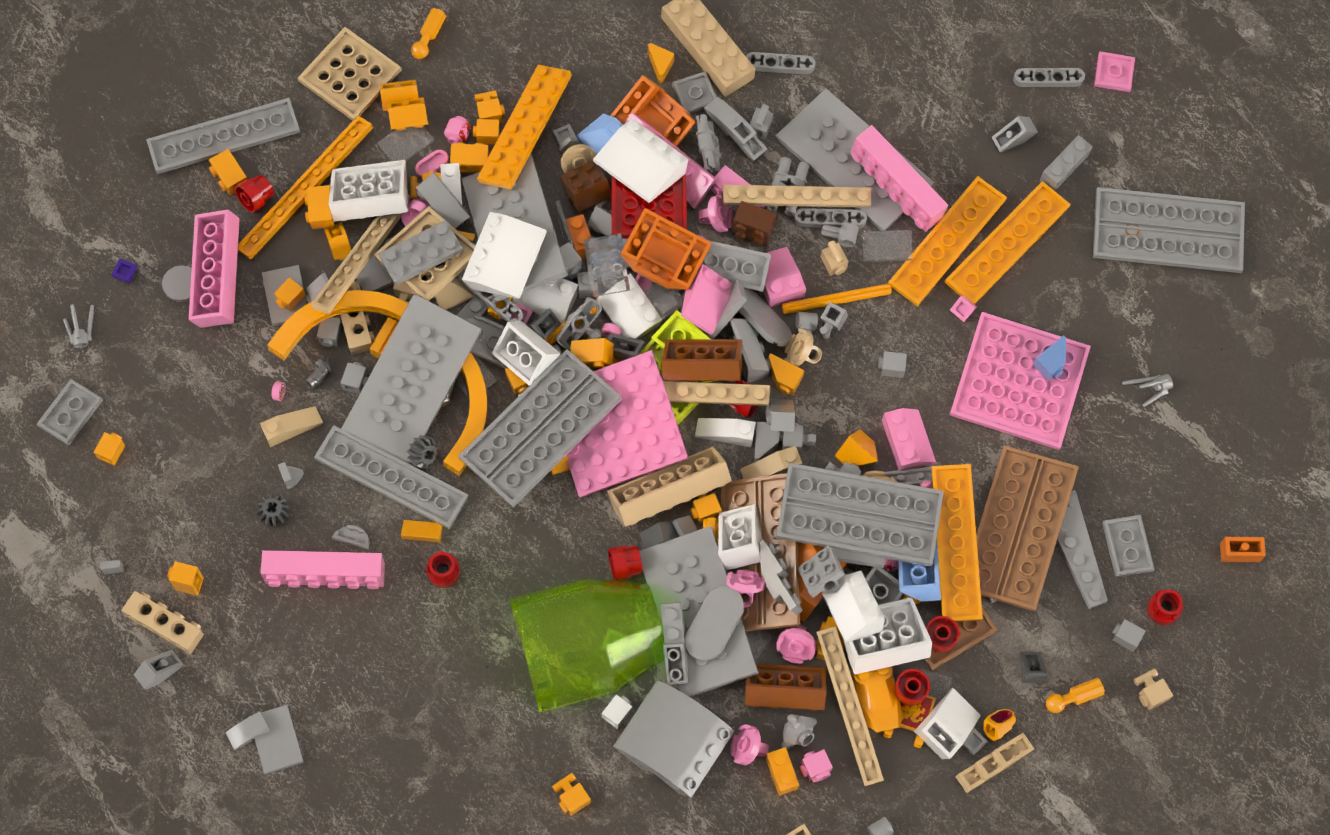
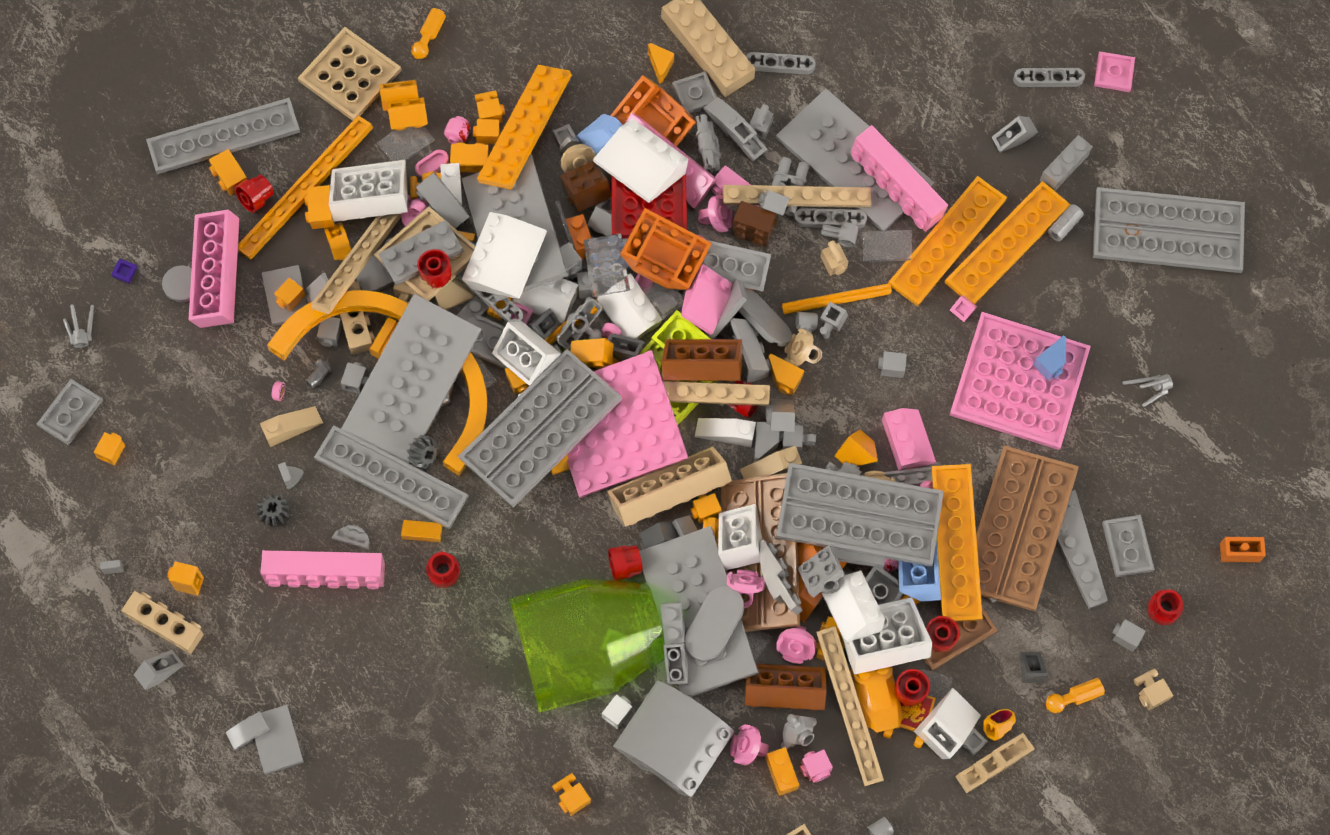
(435, 268): none -> red piece
(773, 202): none -> light grey brick
(783, 279): bright pink slope -> none
(1065, 222): none -> light grey axle

